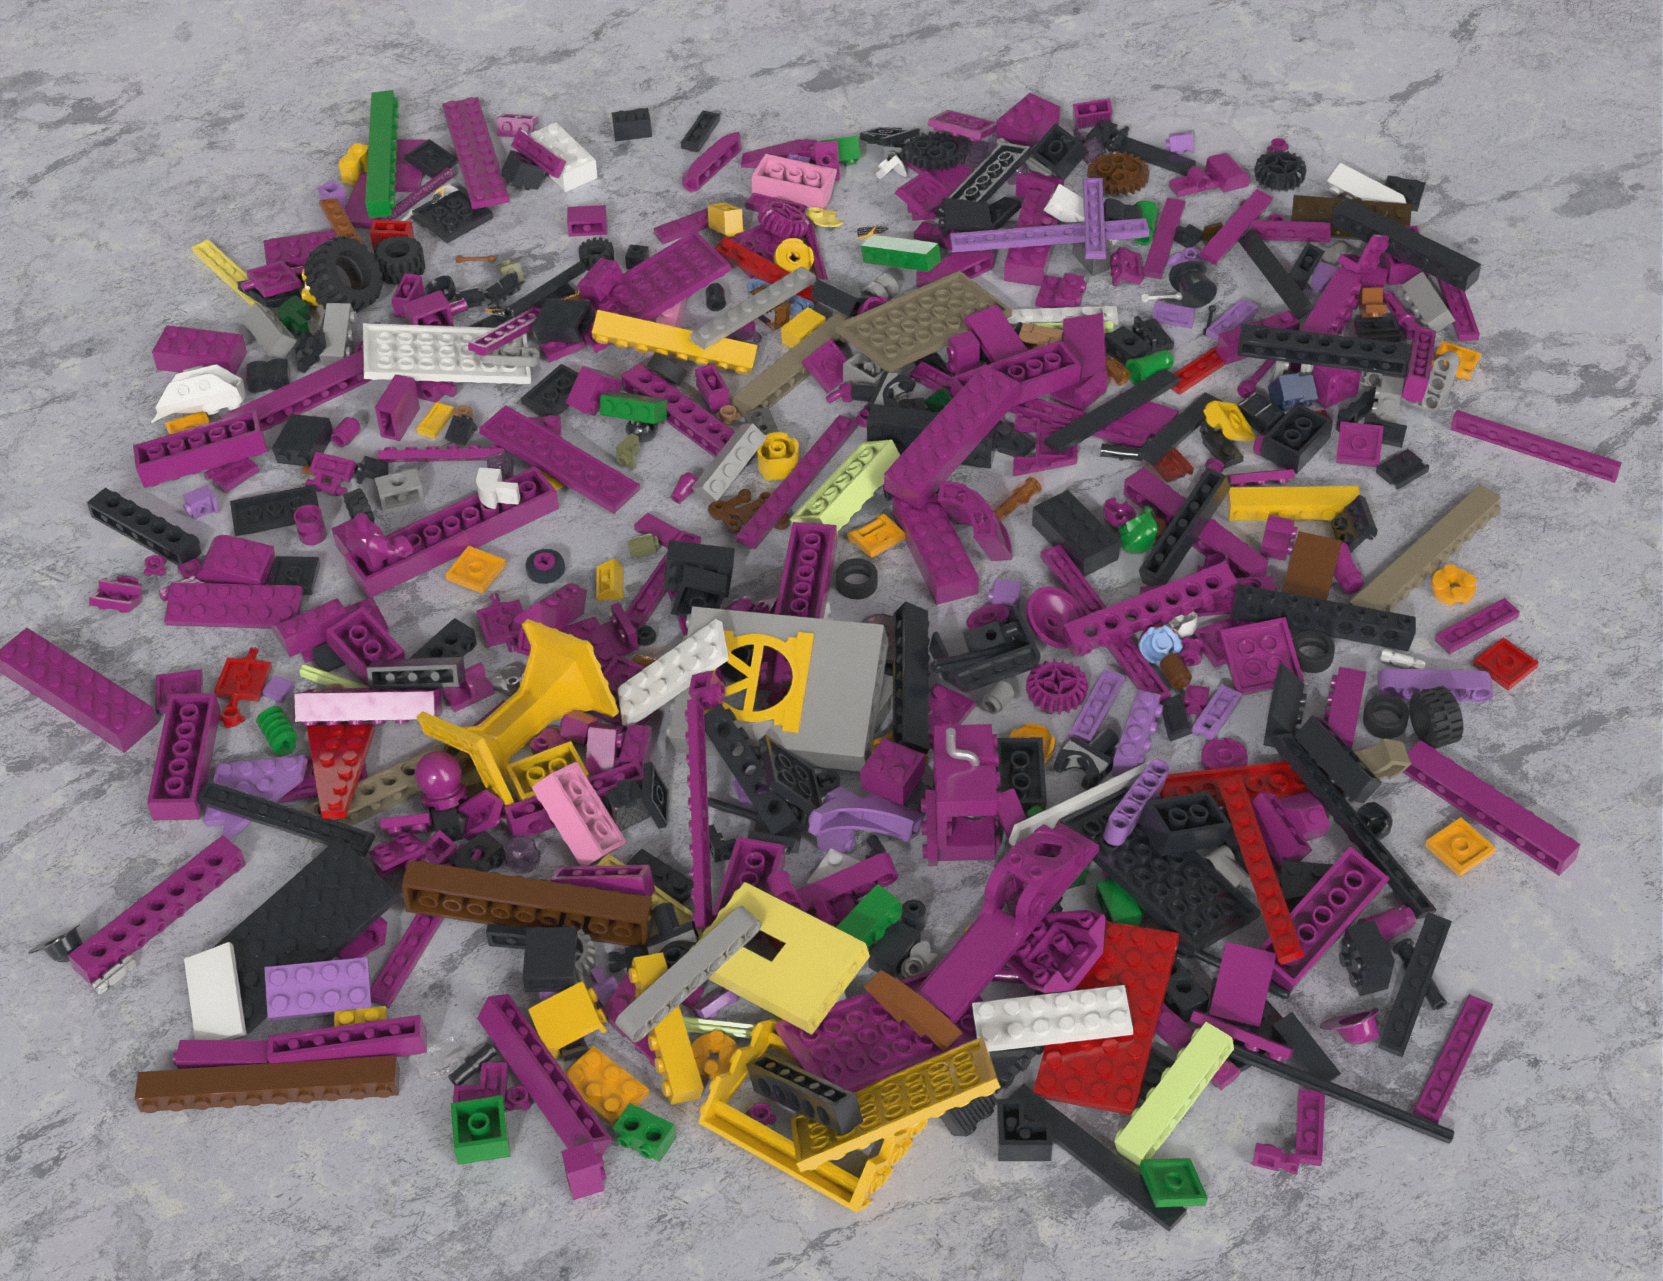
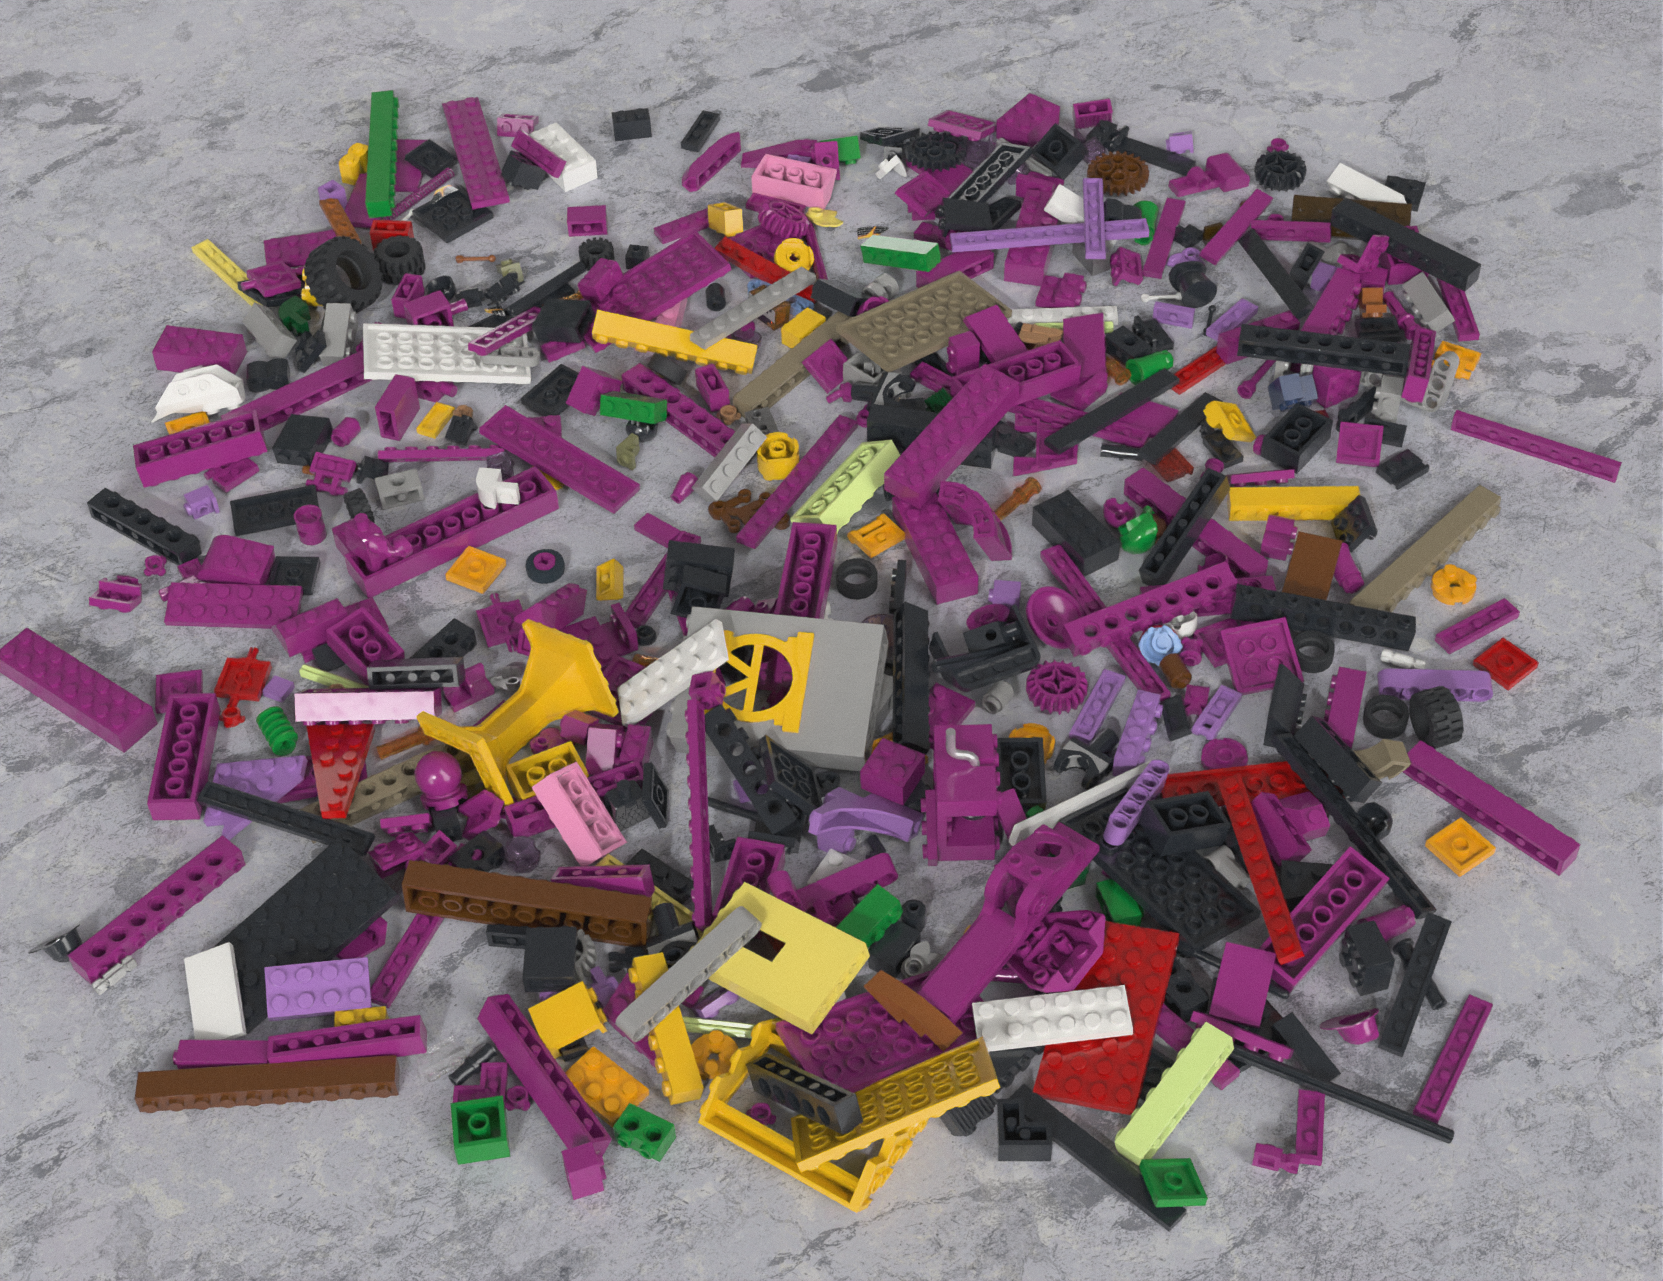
(403, 743): none -> clear orange pin
(643, 545): olive brick -> none
(898, 589): none -> black plate
(1260, 413): black brick -> none

